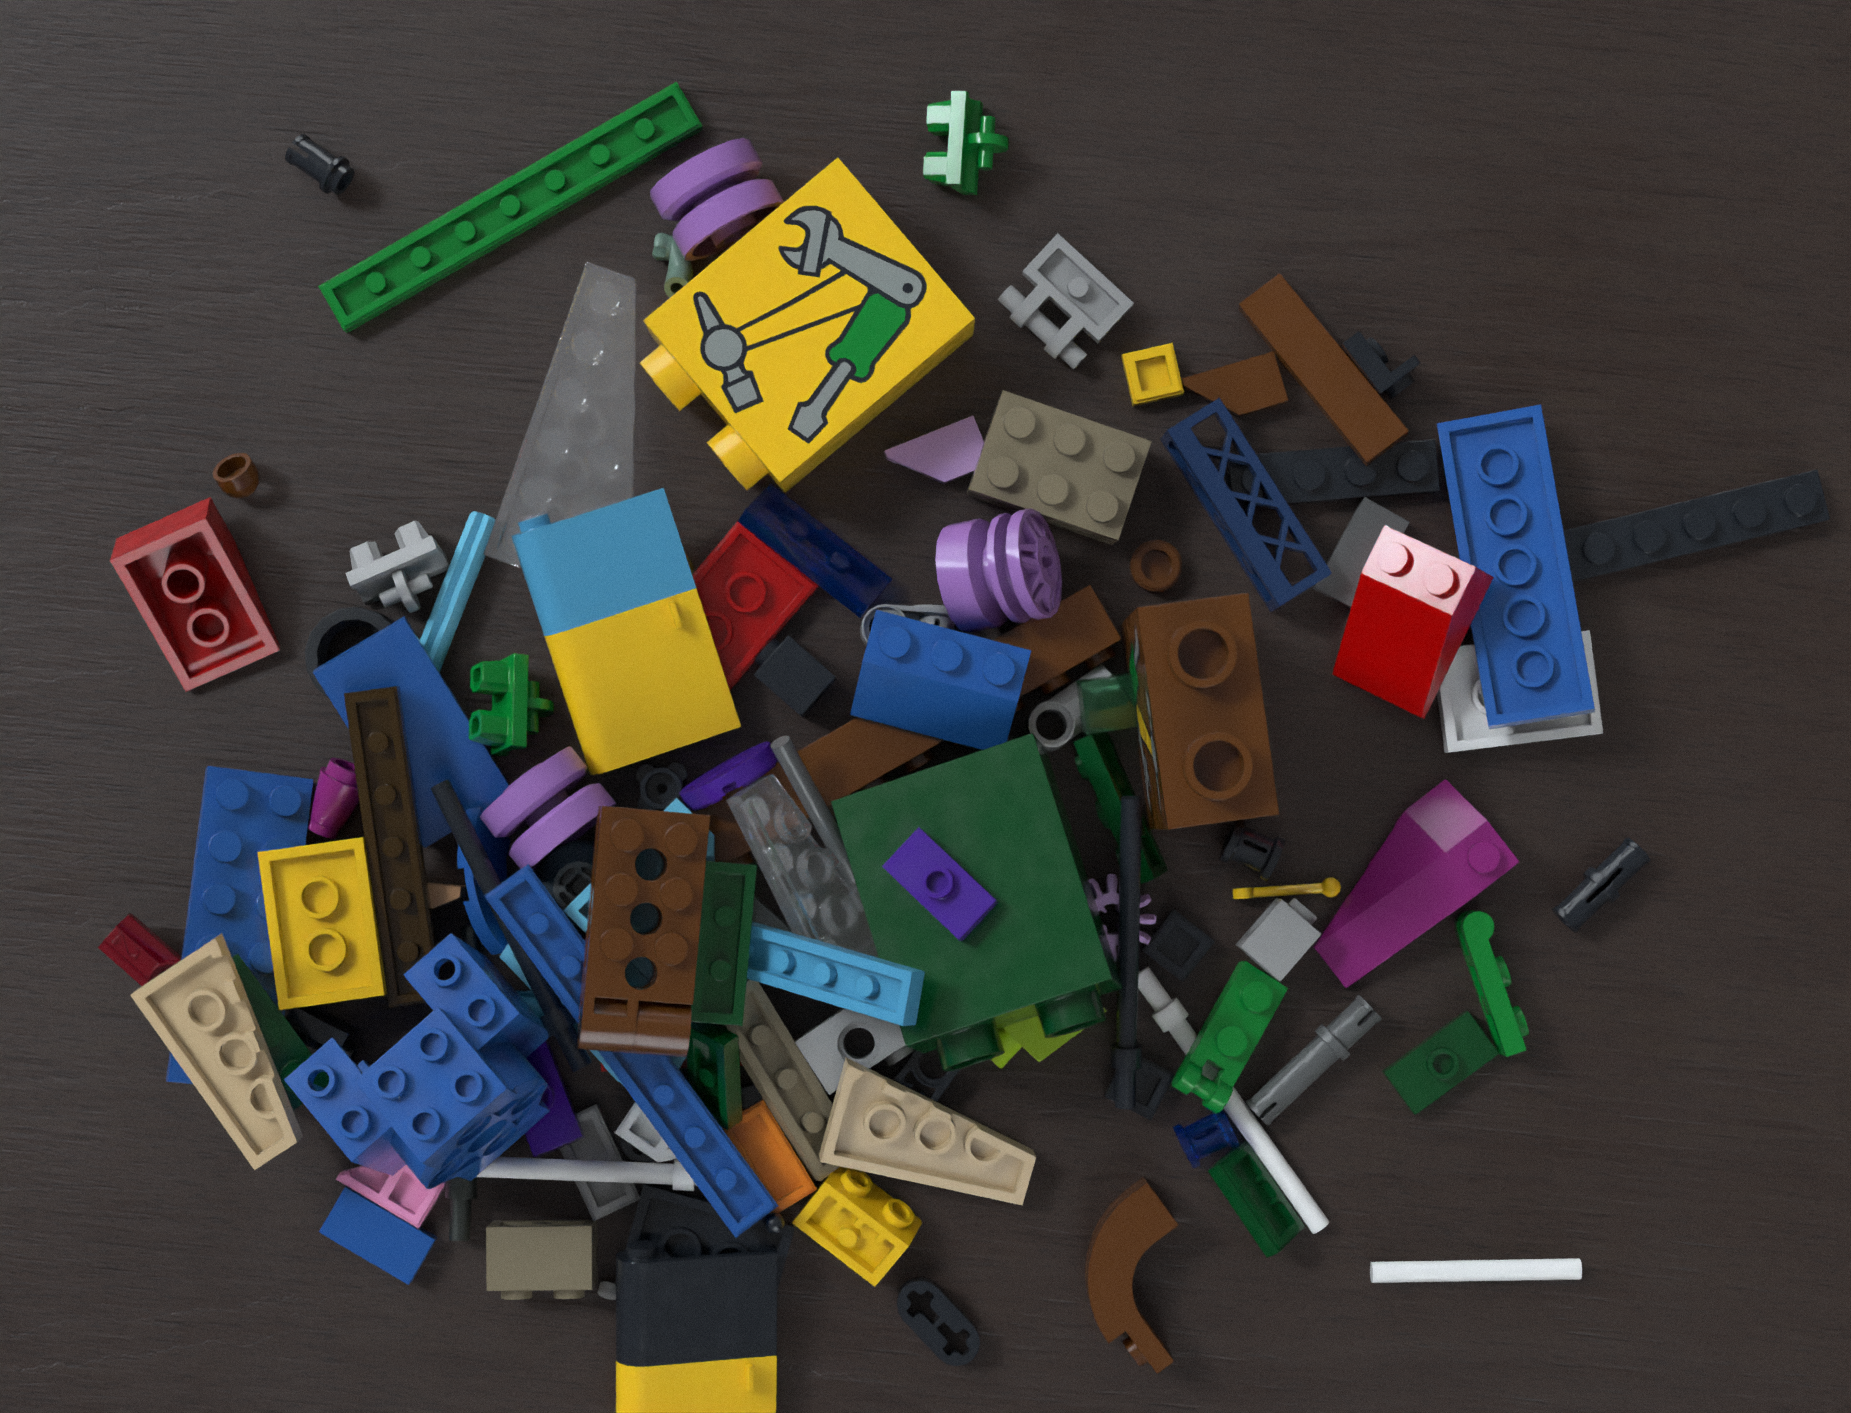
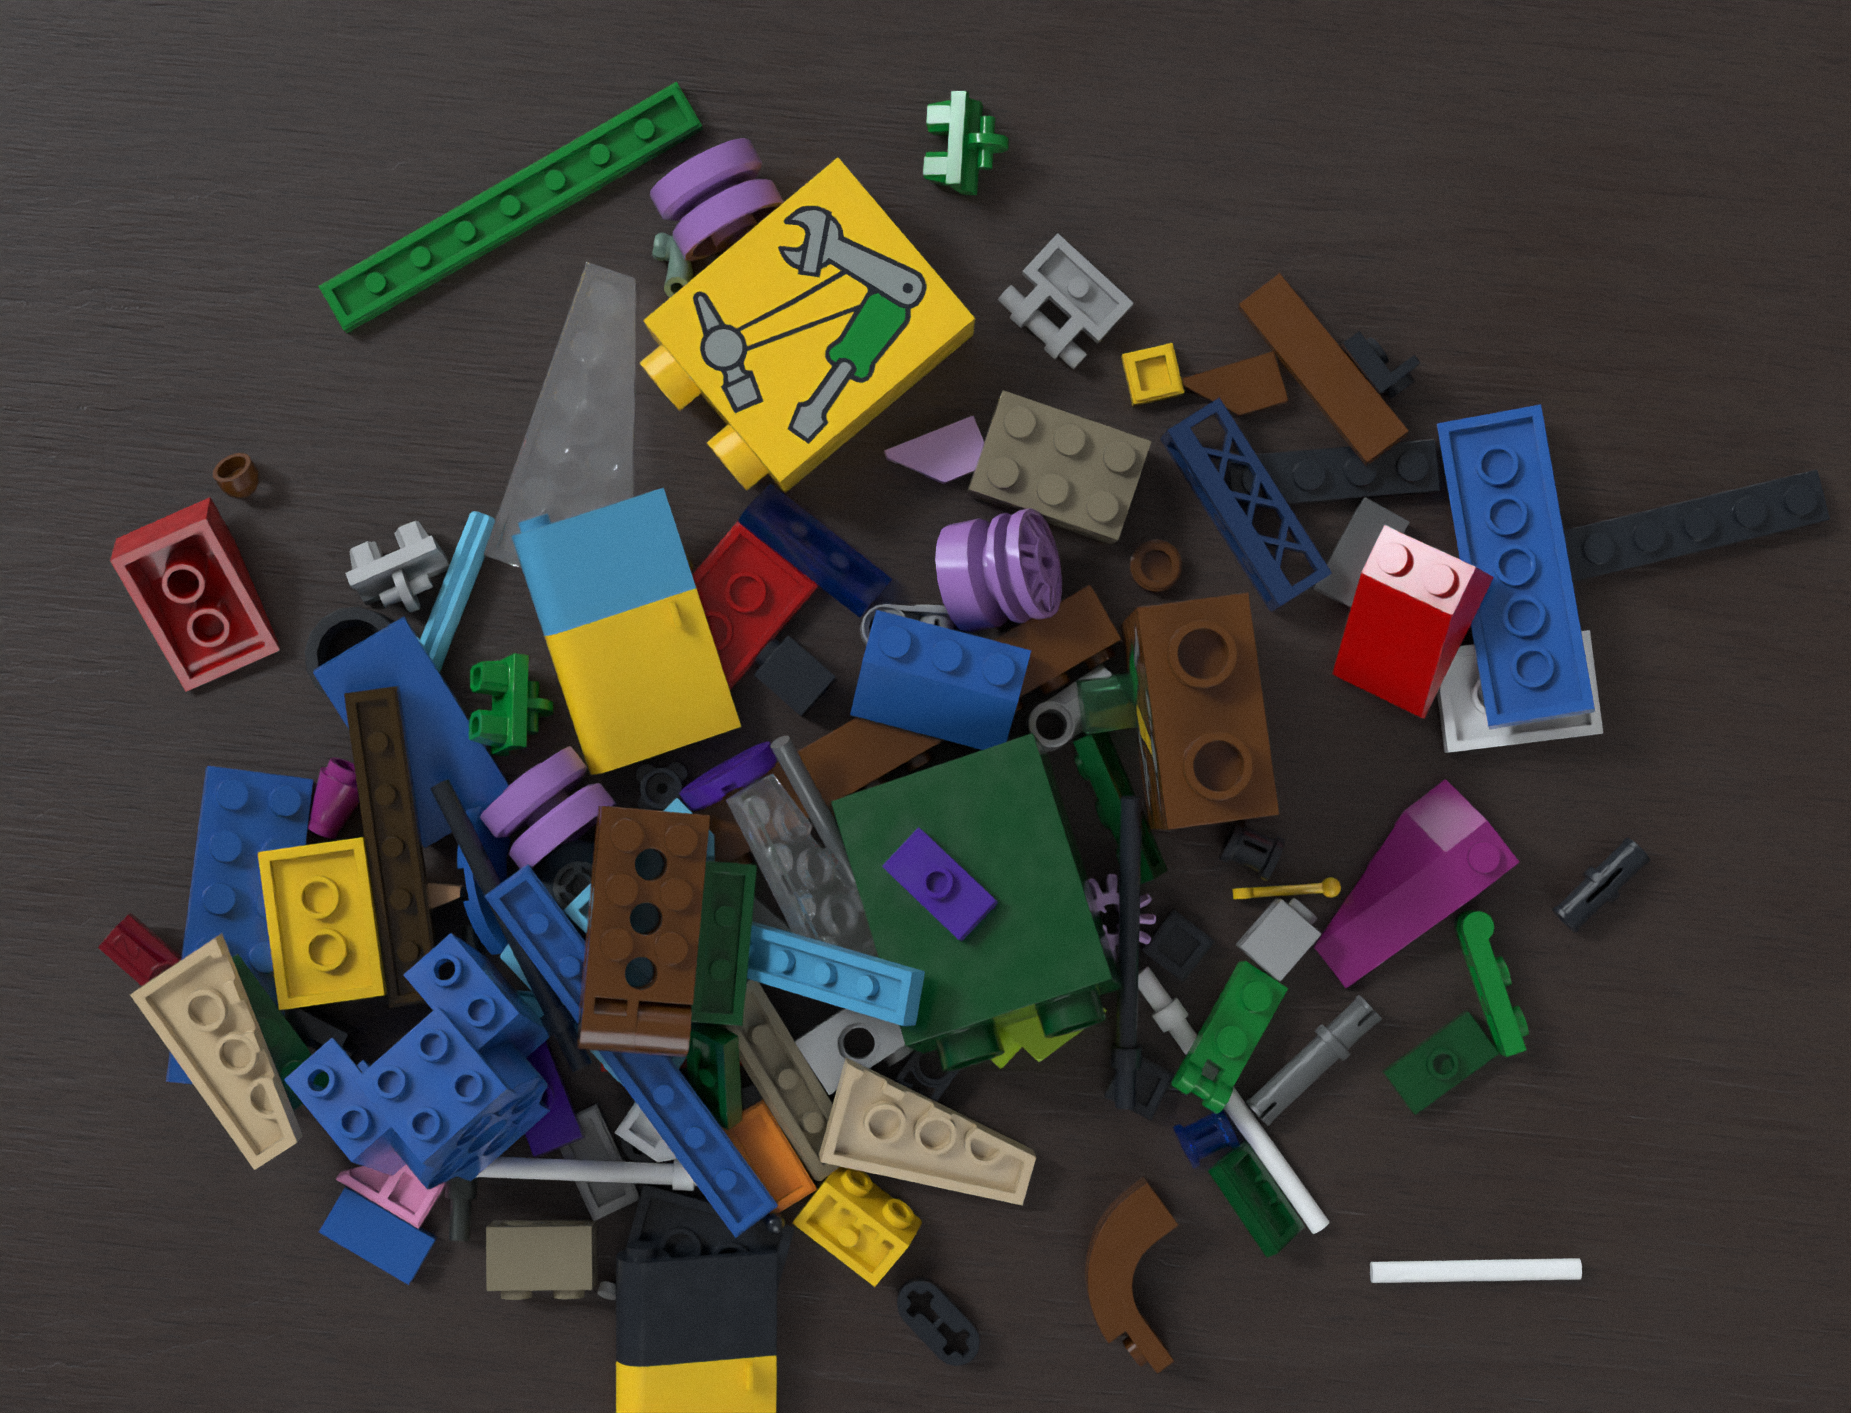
(330, 171): black pin -> none

